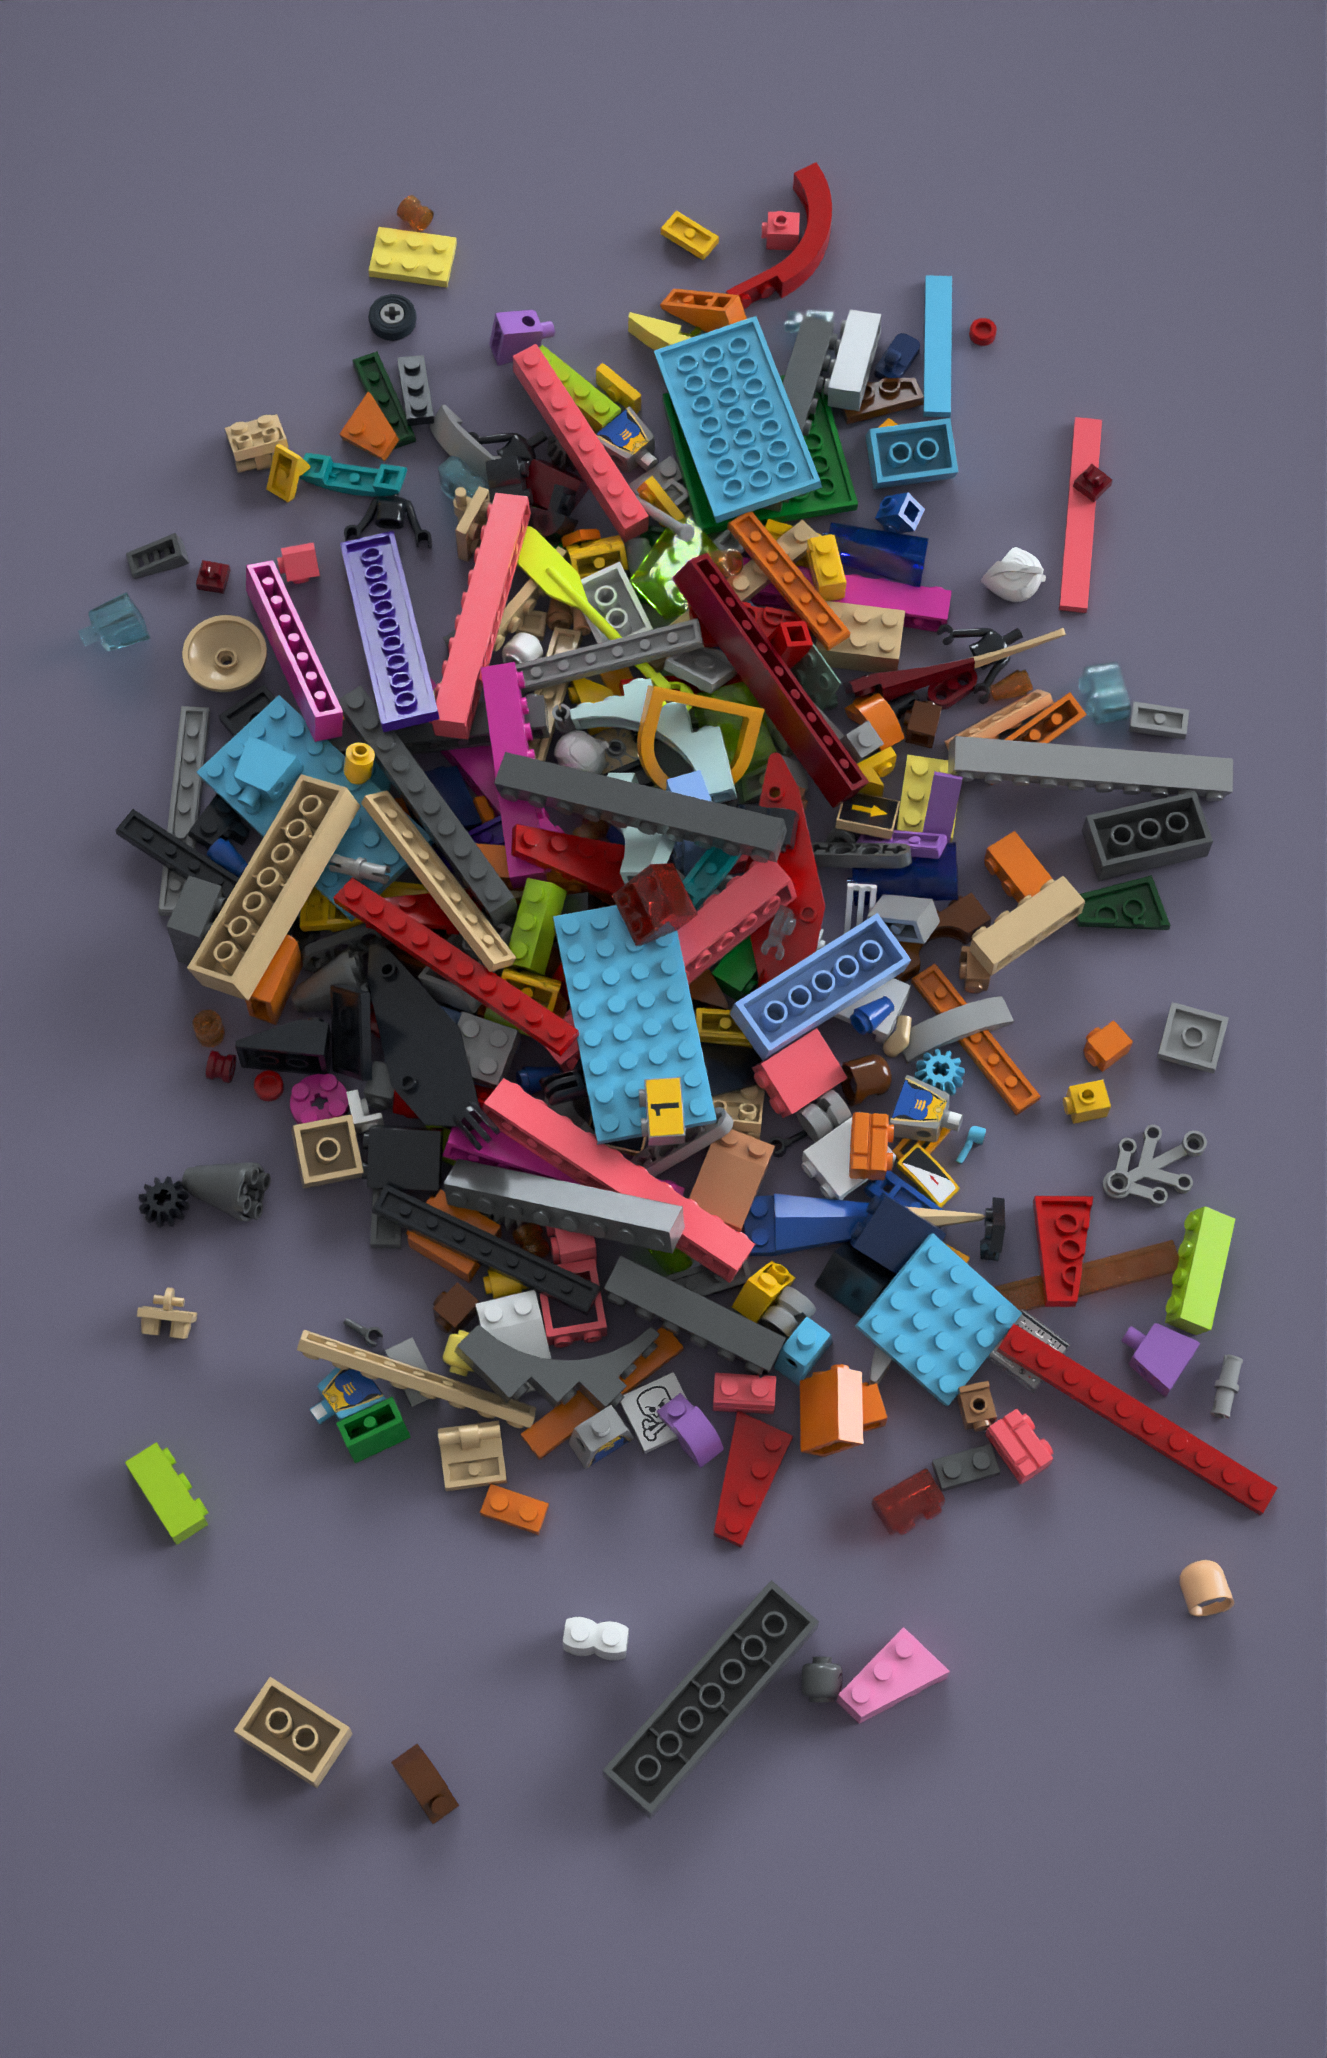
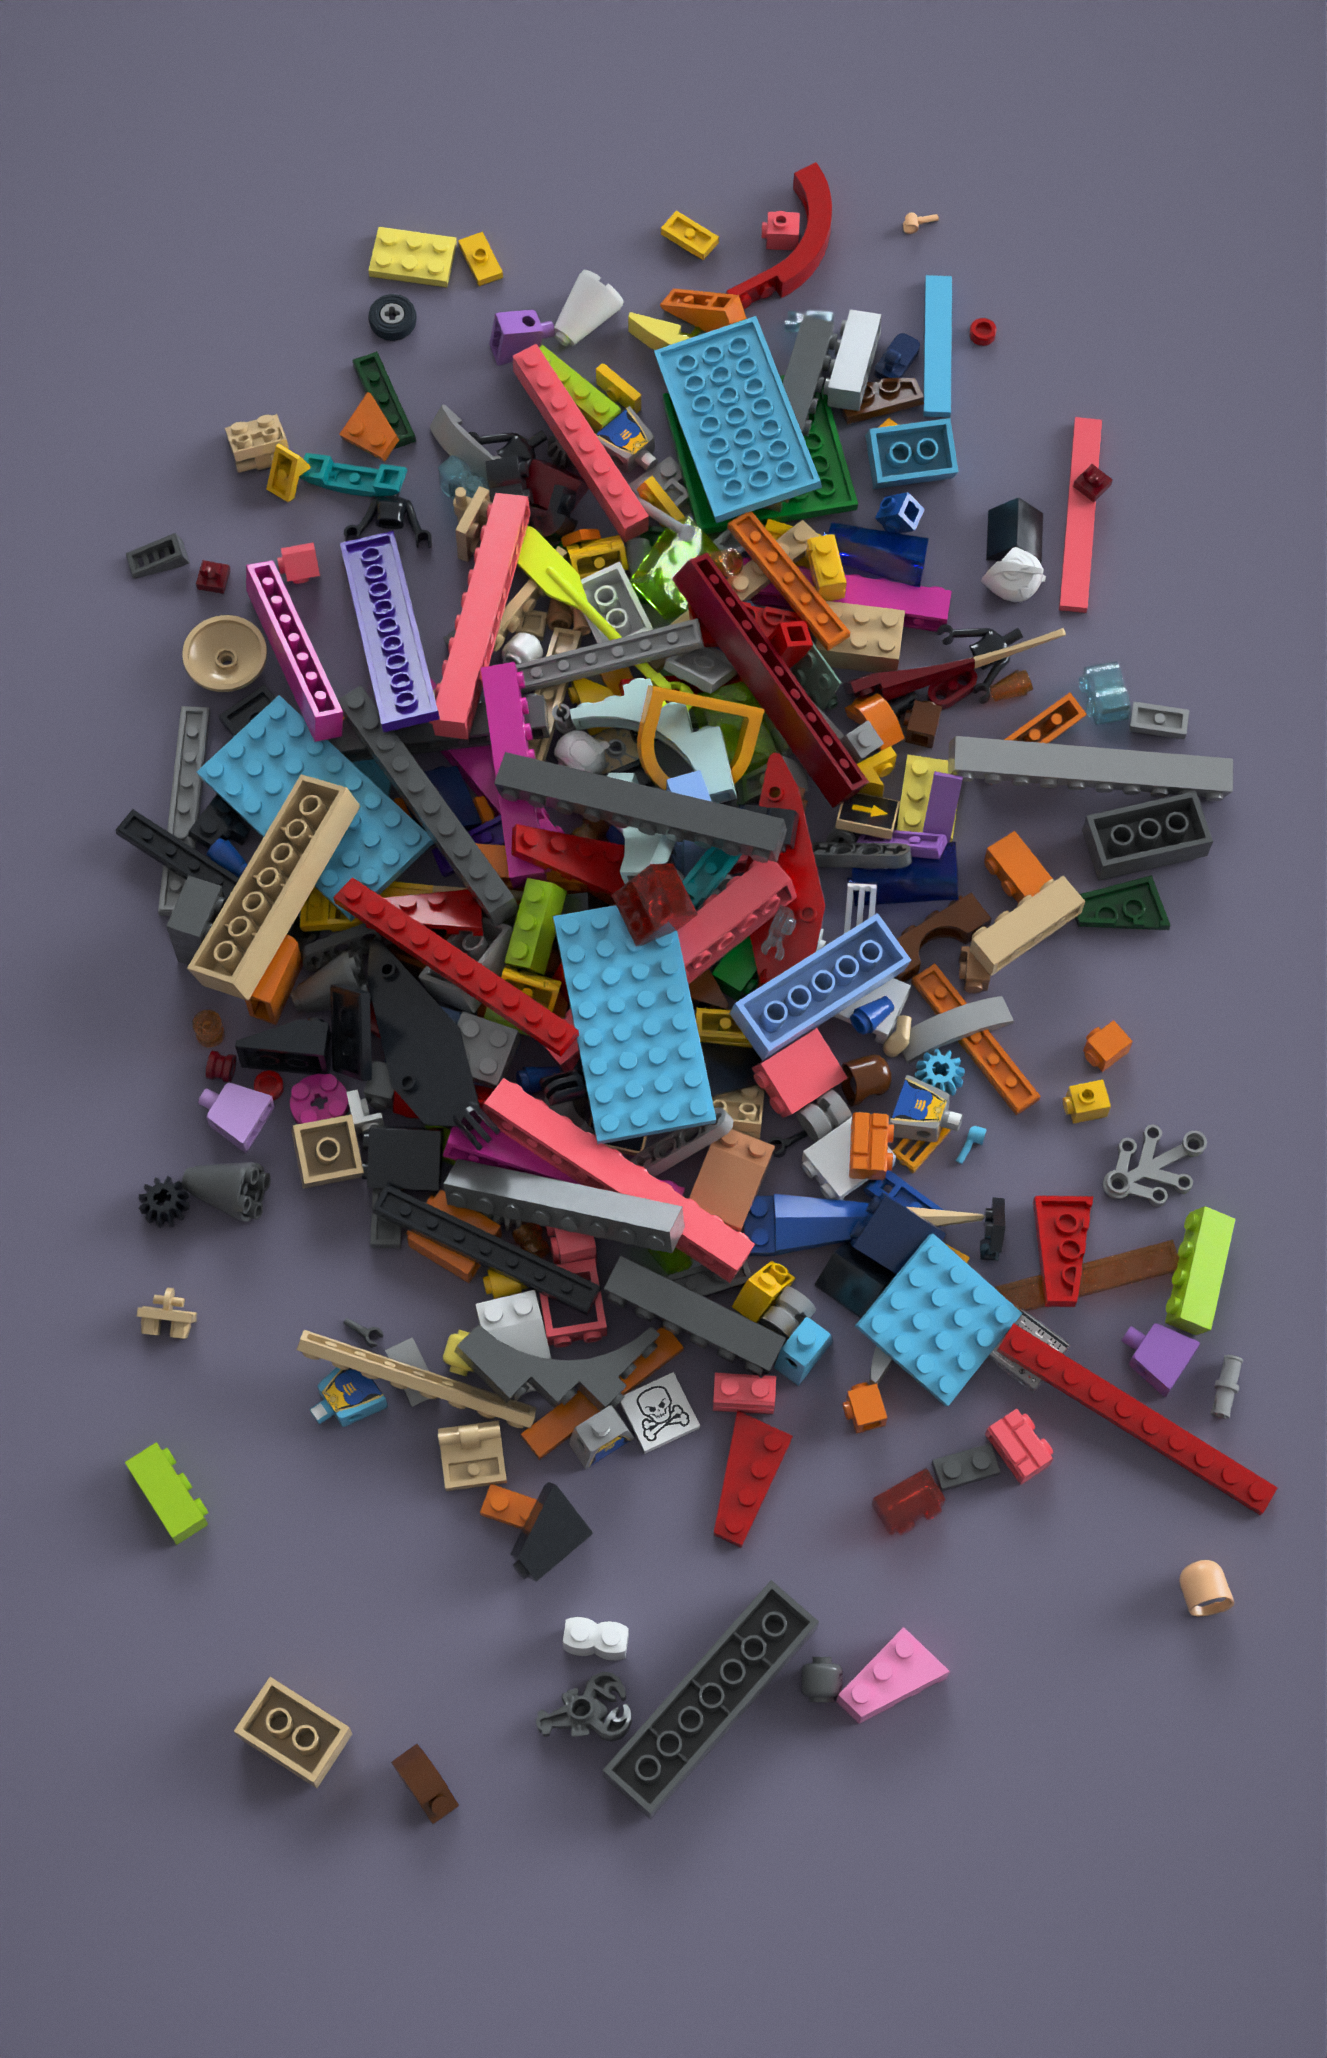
(115, 624): clear light blue torso -> none
(237, 1113): none -> lavender torso
(264, 772): medium azure torso -> none
(358, 763): yellow brick -> none
(360, 869): light grey pin -> none
(373, 1430): green brick -> none
(412, 211): clear orange wheel -> none
(415, 390): plate -> none
(438, 881): tan plate -> none
(454, 1309): reddish brown brick -> none
(480, 258): none -> yellow plate
(548, 1534): none -> black slope
(586, 308): none -> white cone
(588, 1712): none -> dark grey animal
(664, 1111): yellow brick -> none
(692, 1429): medium lavender brick -> none
(831, 1411): orange brick -> none
(907, 917): light grey brick -> none
(911, 222): none -> light nougat hand
(928, 1175): slope -> none
(971, 1417): medium nougat brick -> none
(1008, 717): light nougat plate -> none
(1014, 526): none -> black slope
(1192, 1037): light grey plate -> none

